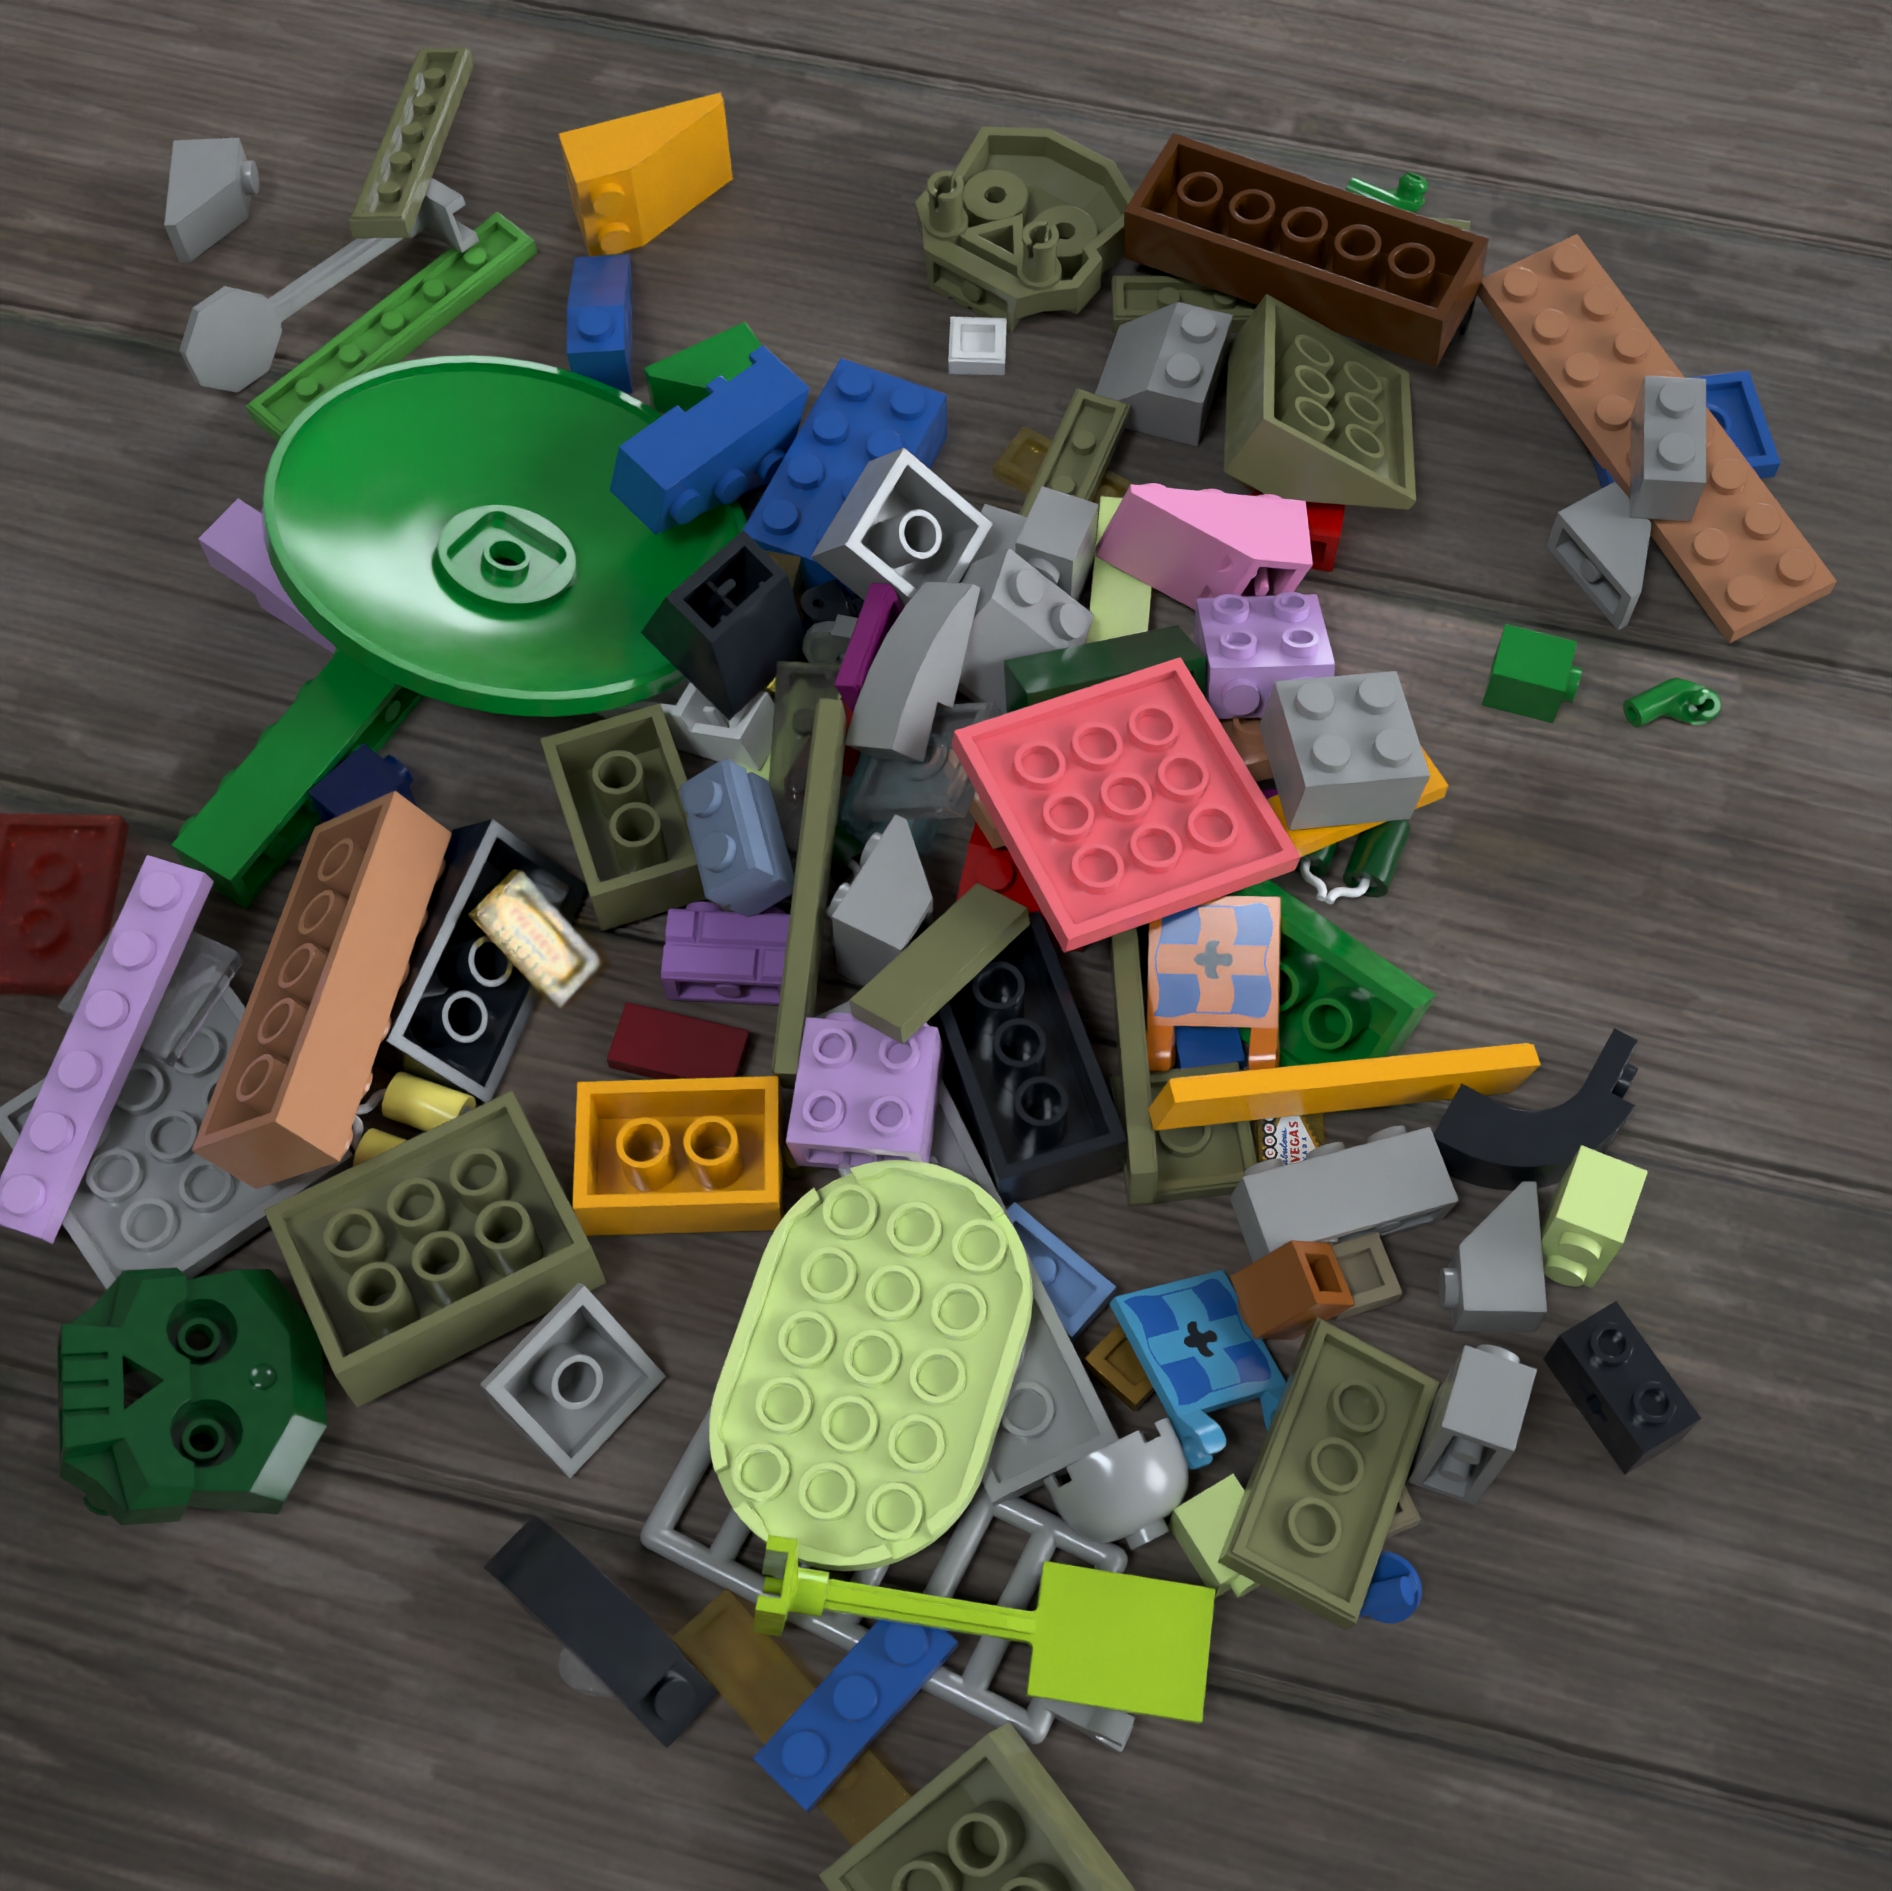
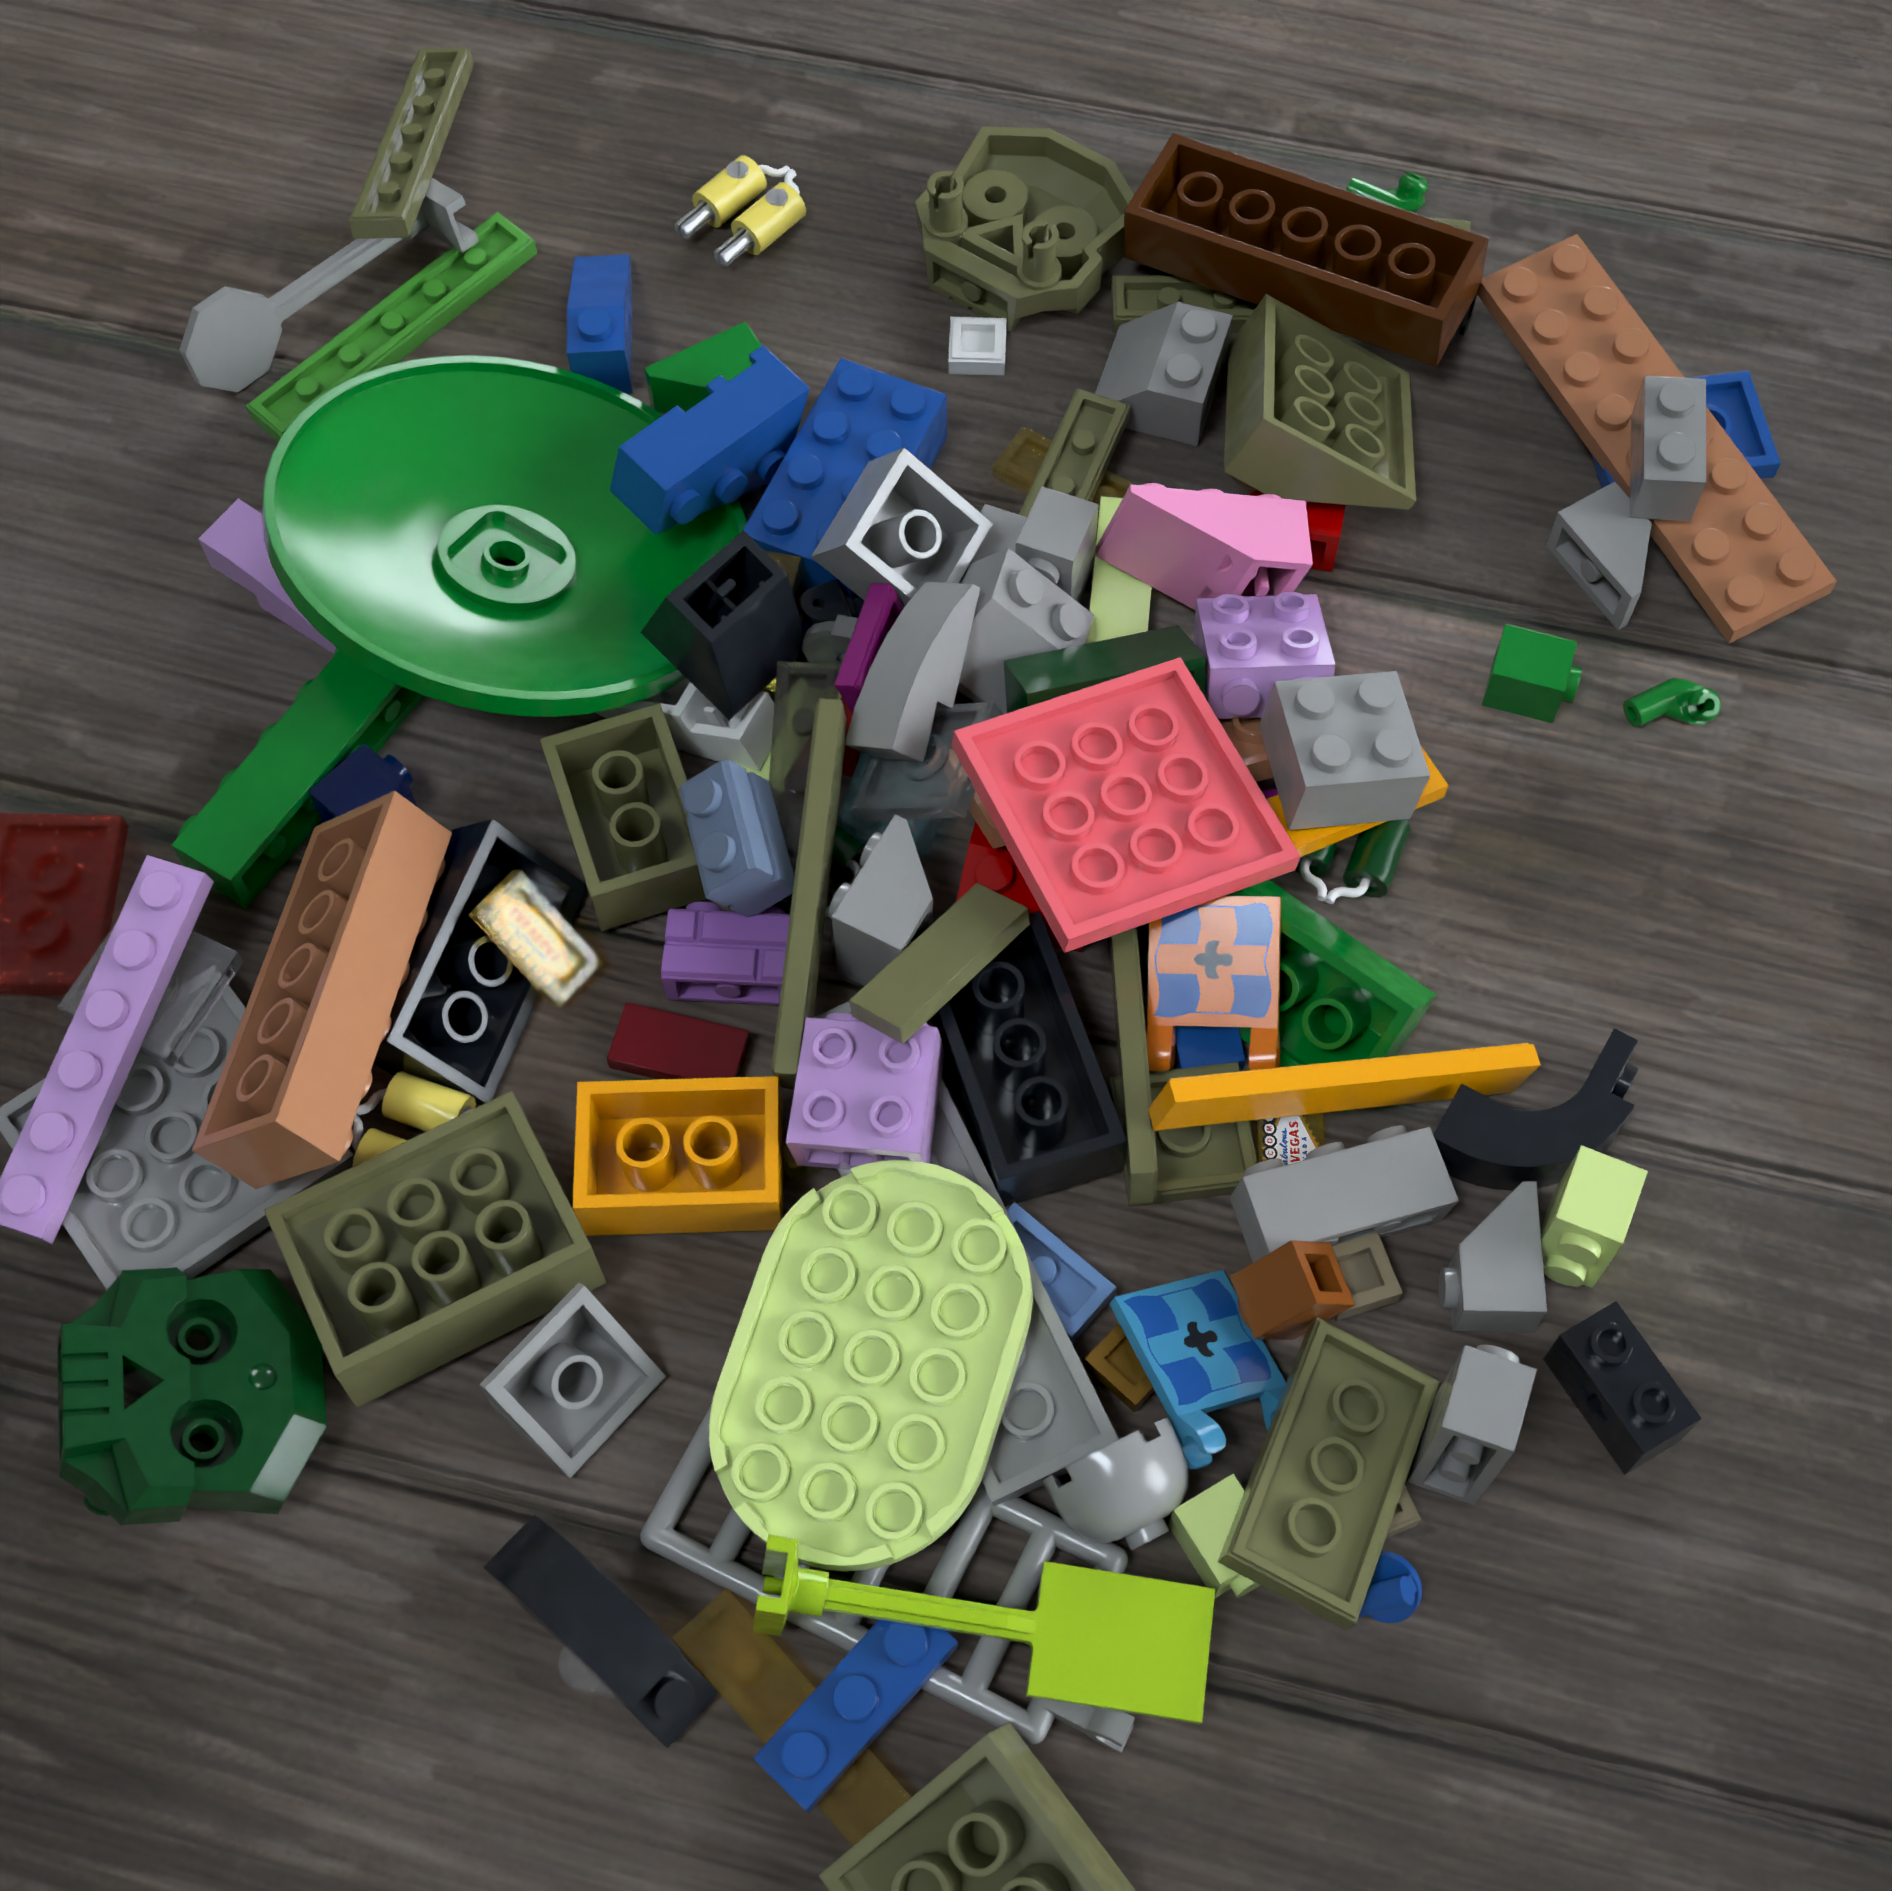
(207, 193): light grey slope -> none
(645, 171): light orange slope -> none
(730, 193): none -> light yellow piece

